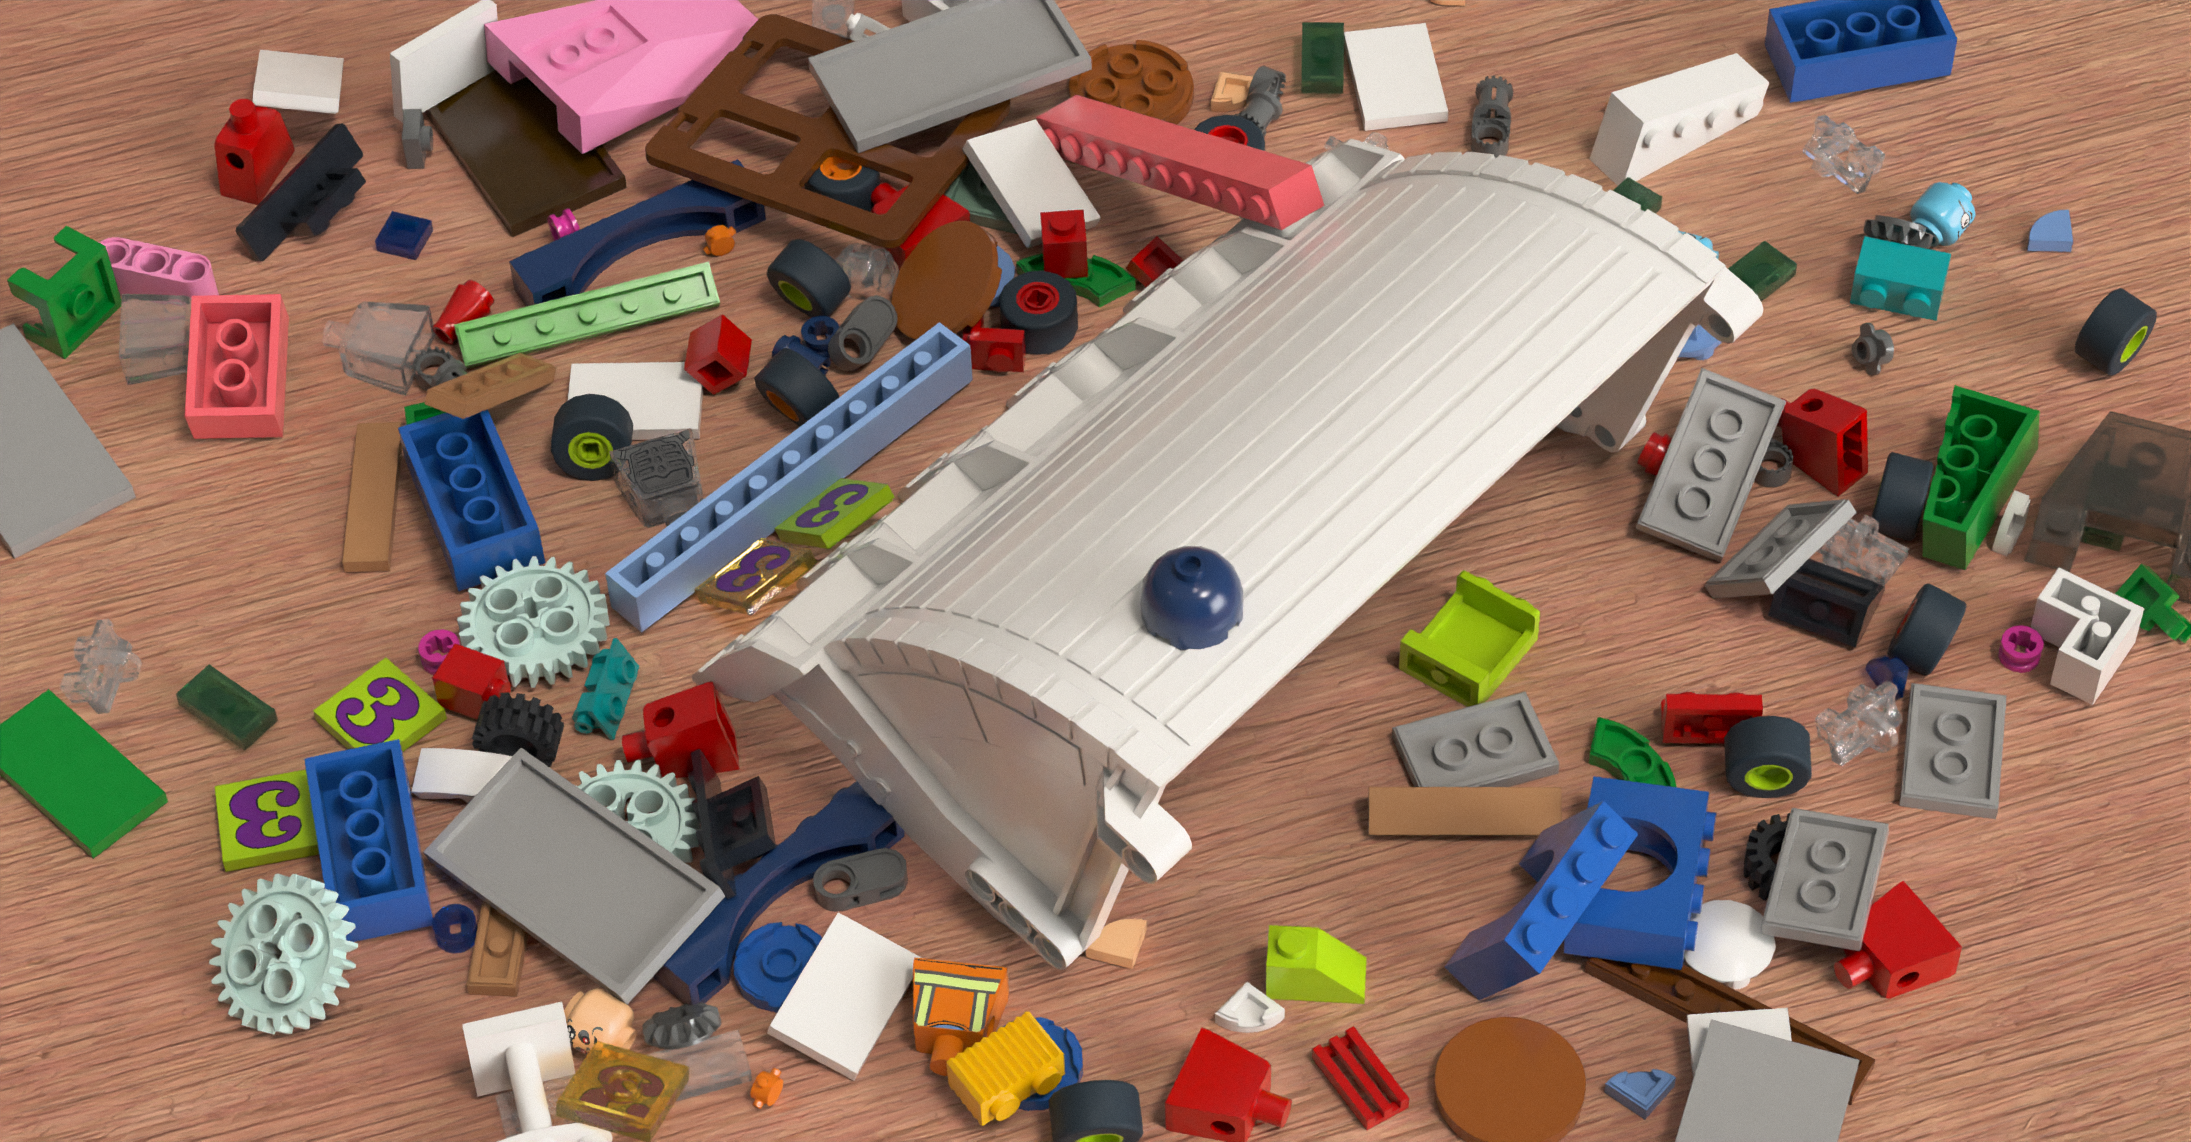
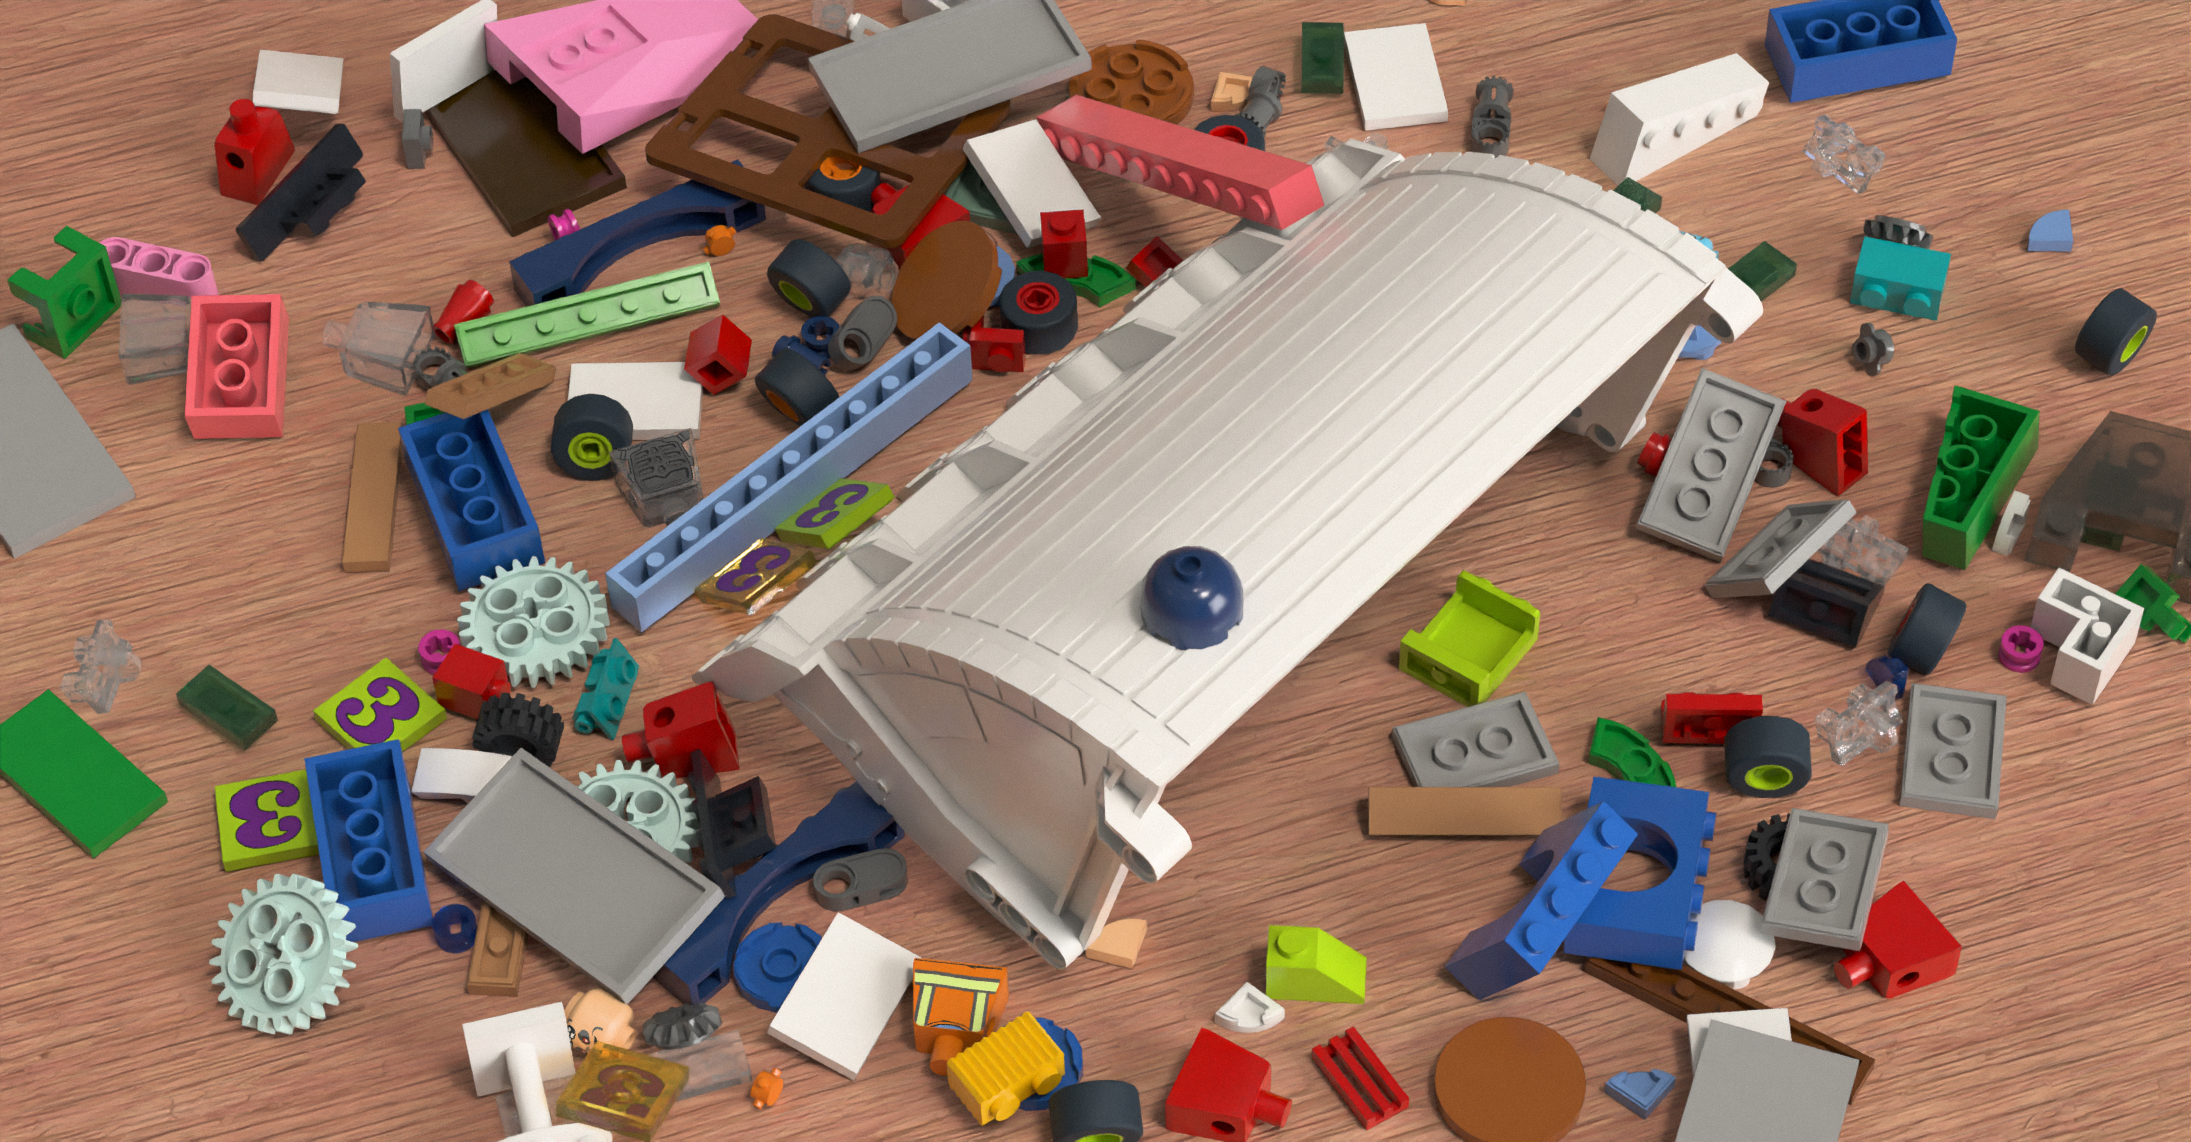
(404, 235): clear blue tile -> none
(1902, 495): black wheel -> none
(1944, 212): medium azure head -> none

